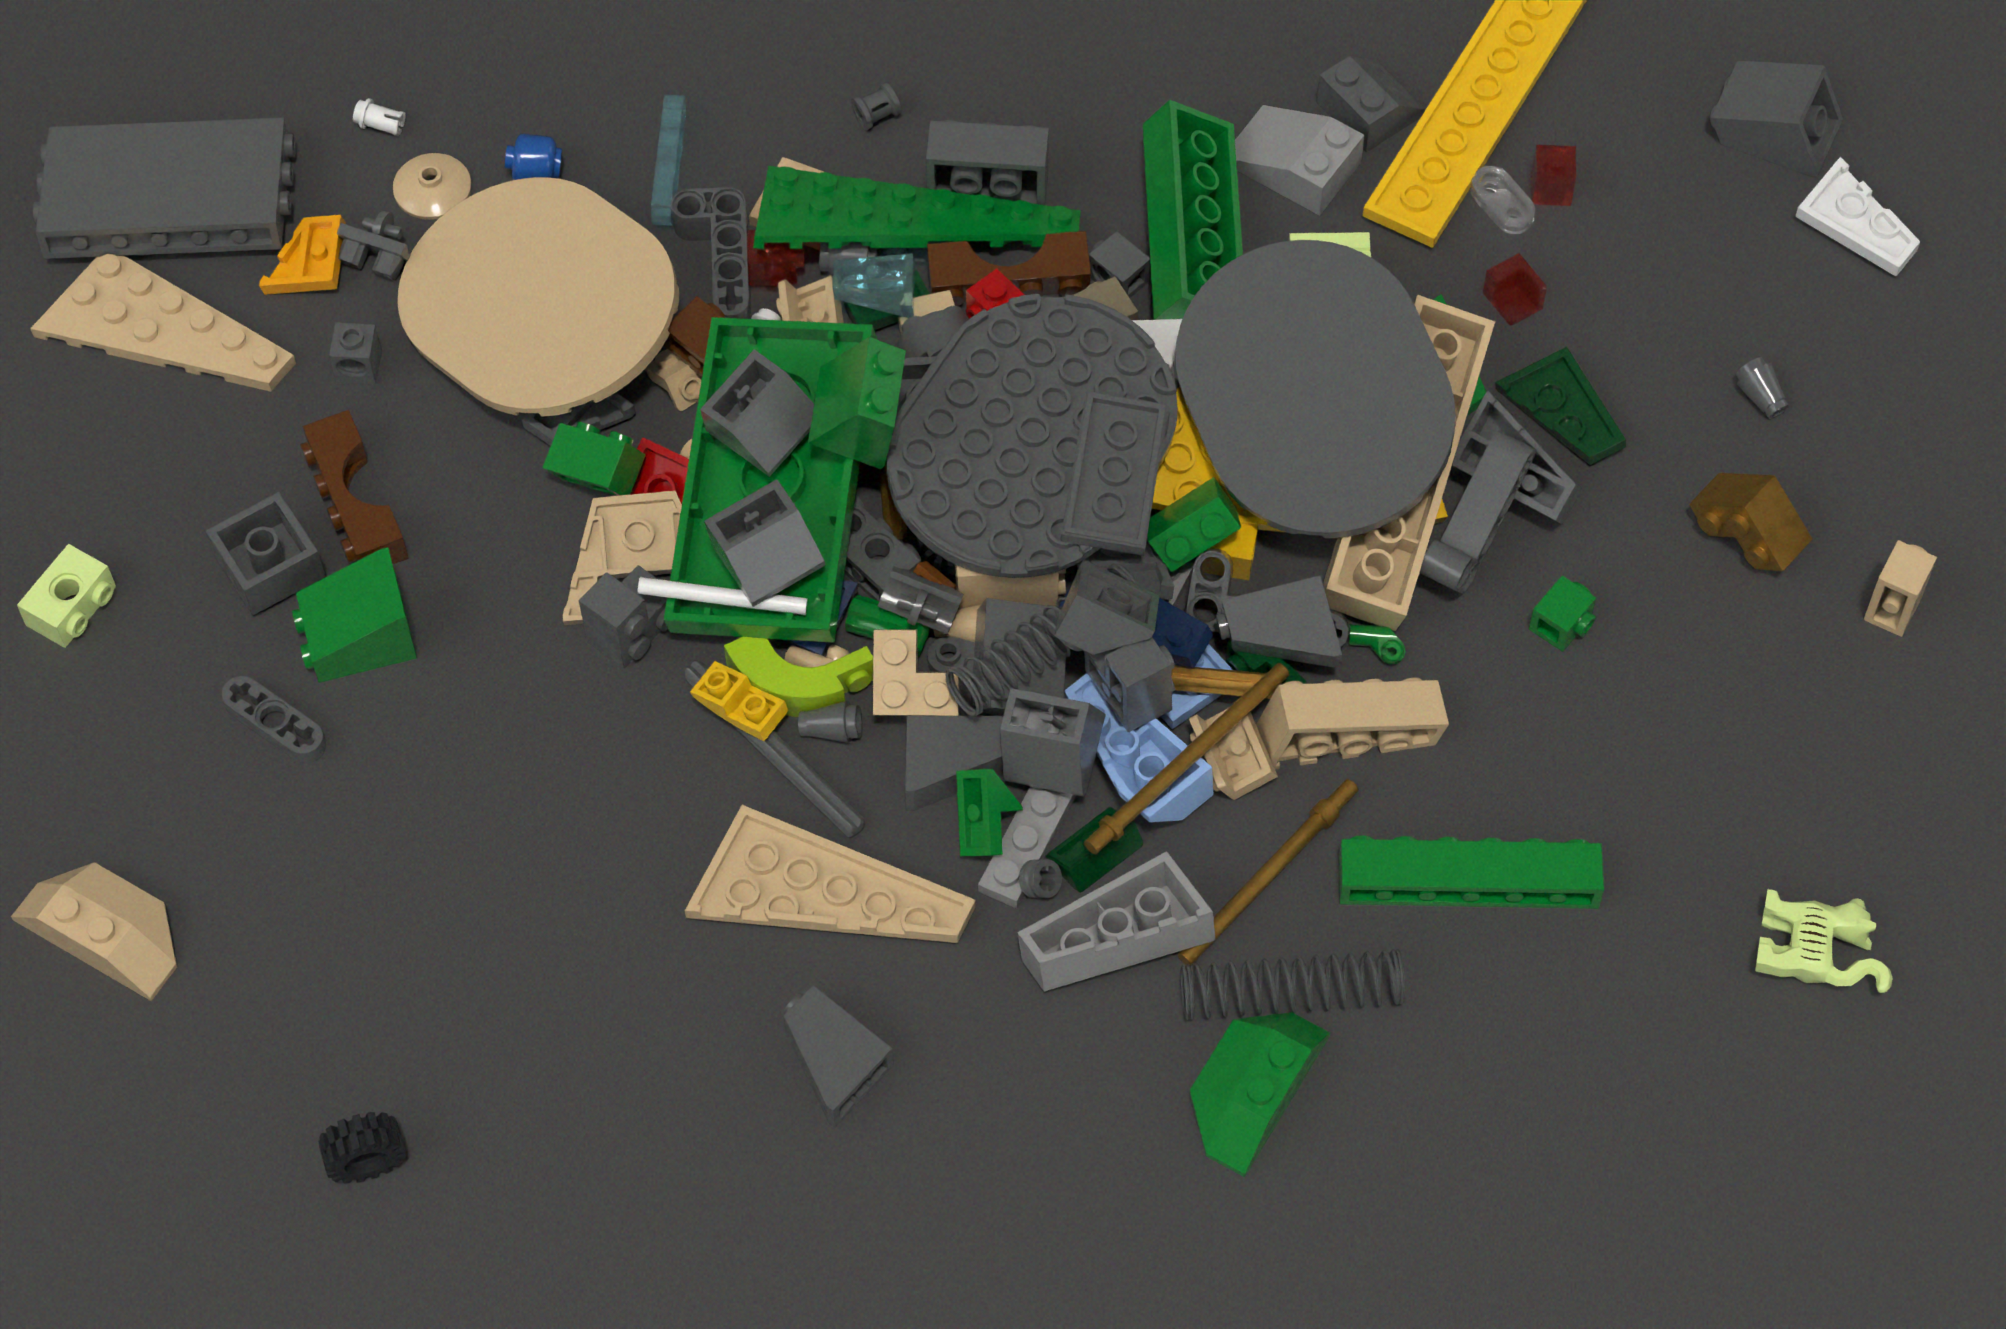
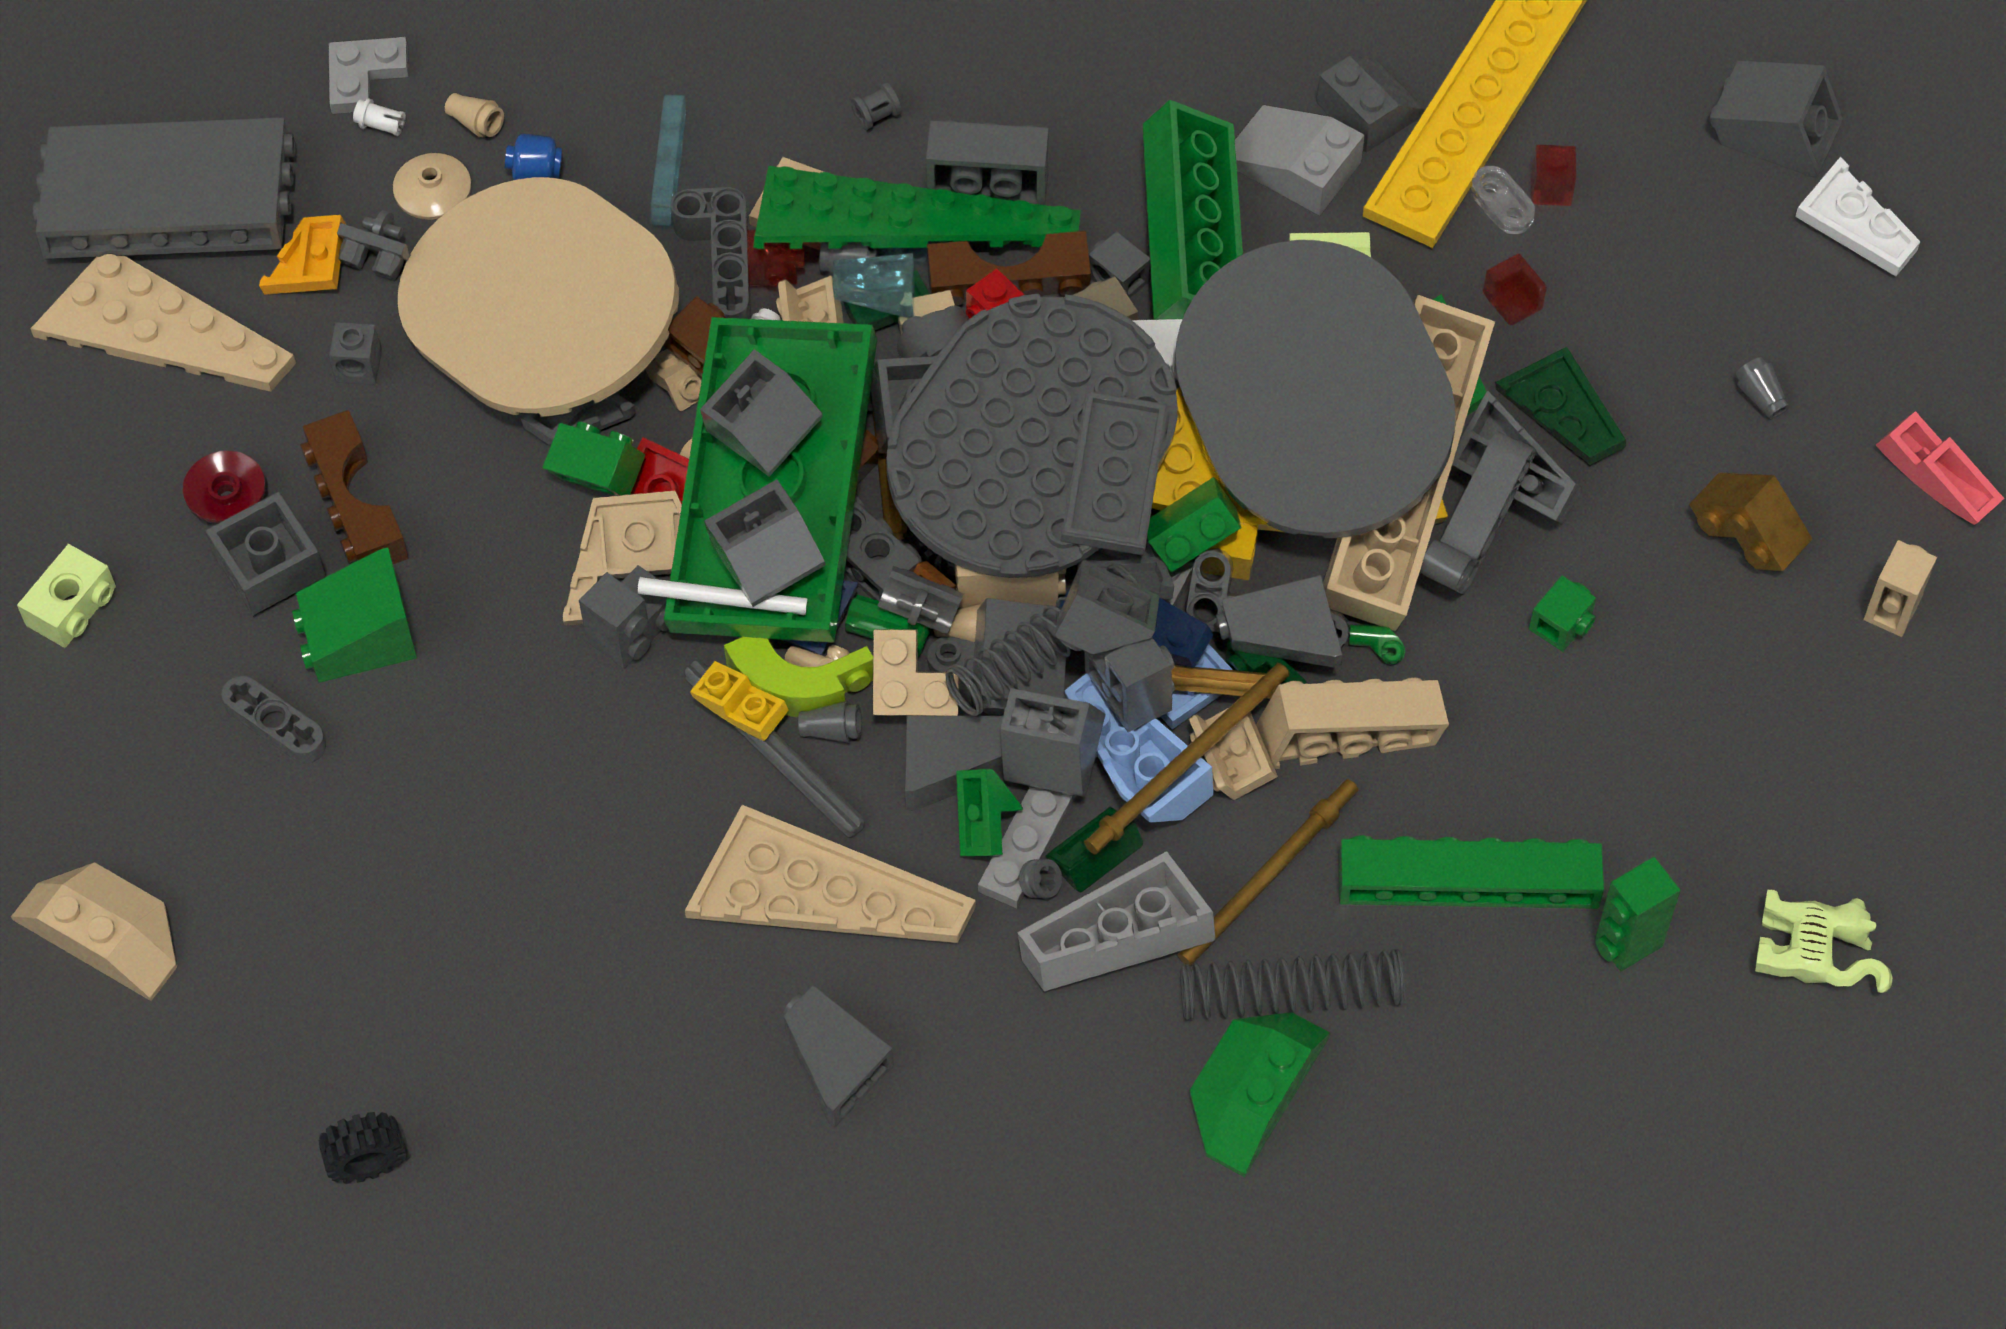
(222, 473): none -> dark red dish
(357, 62): none -> light grey plate
(478, 115): none -> tan cone
(858, 402): green slope -> none
(1636, 914): none -> green brick
(1940, 469): none -> coral slope

